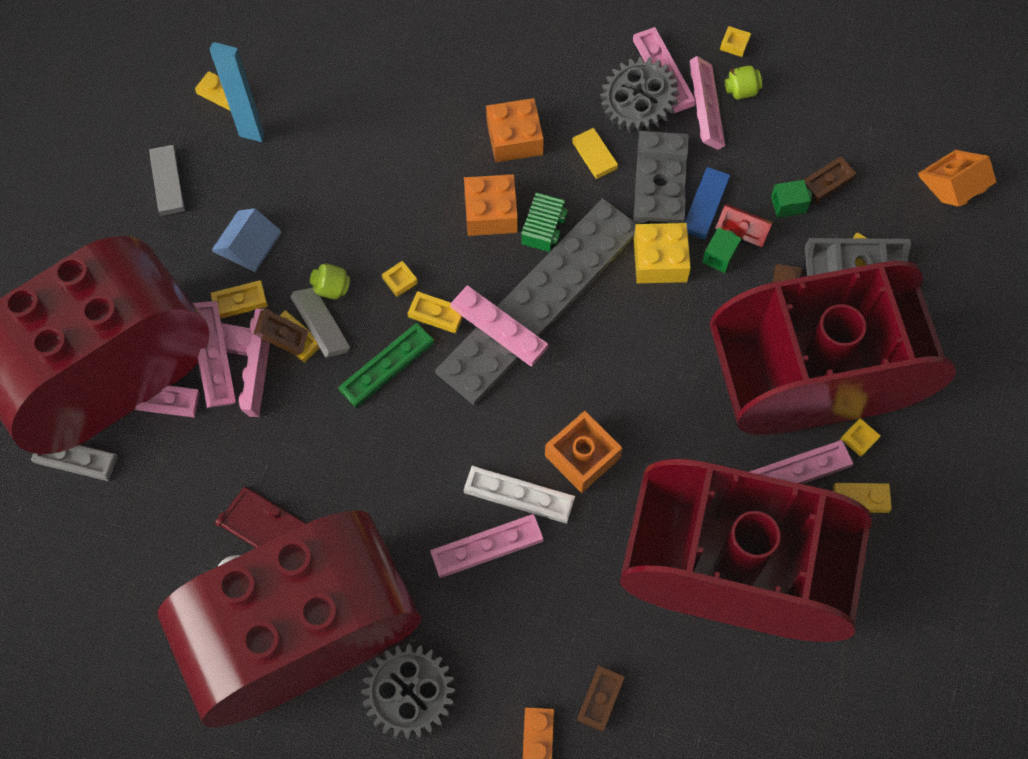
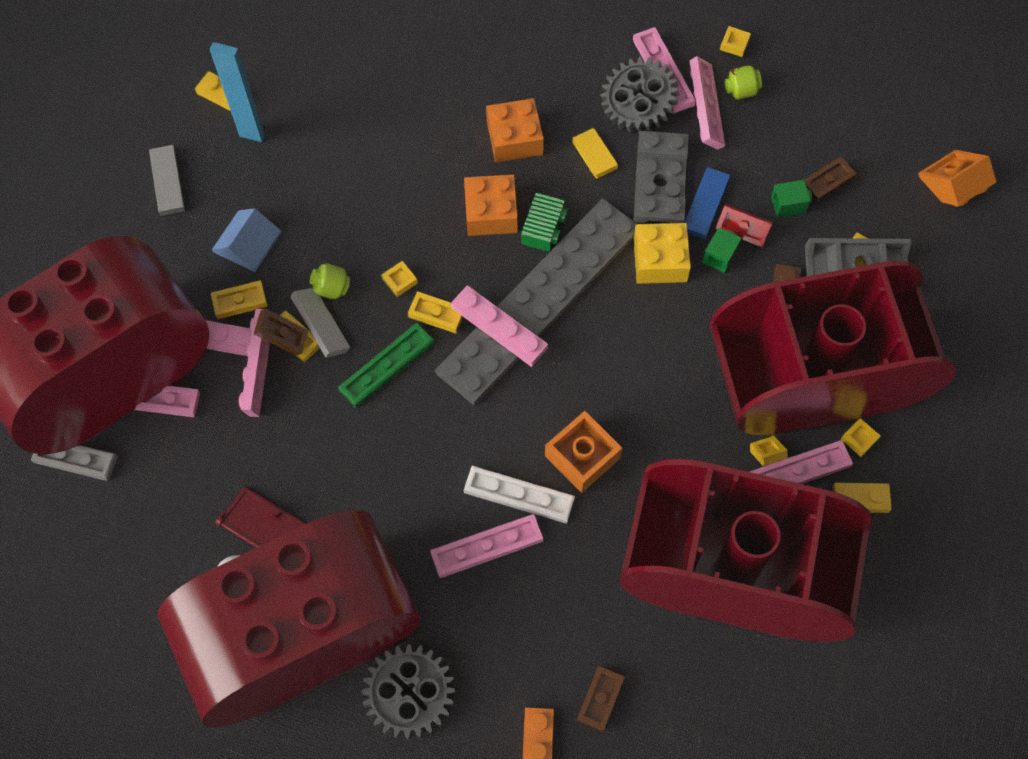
(214, 360): bright pink plate -> none
(768, 451): none -> yellow plate

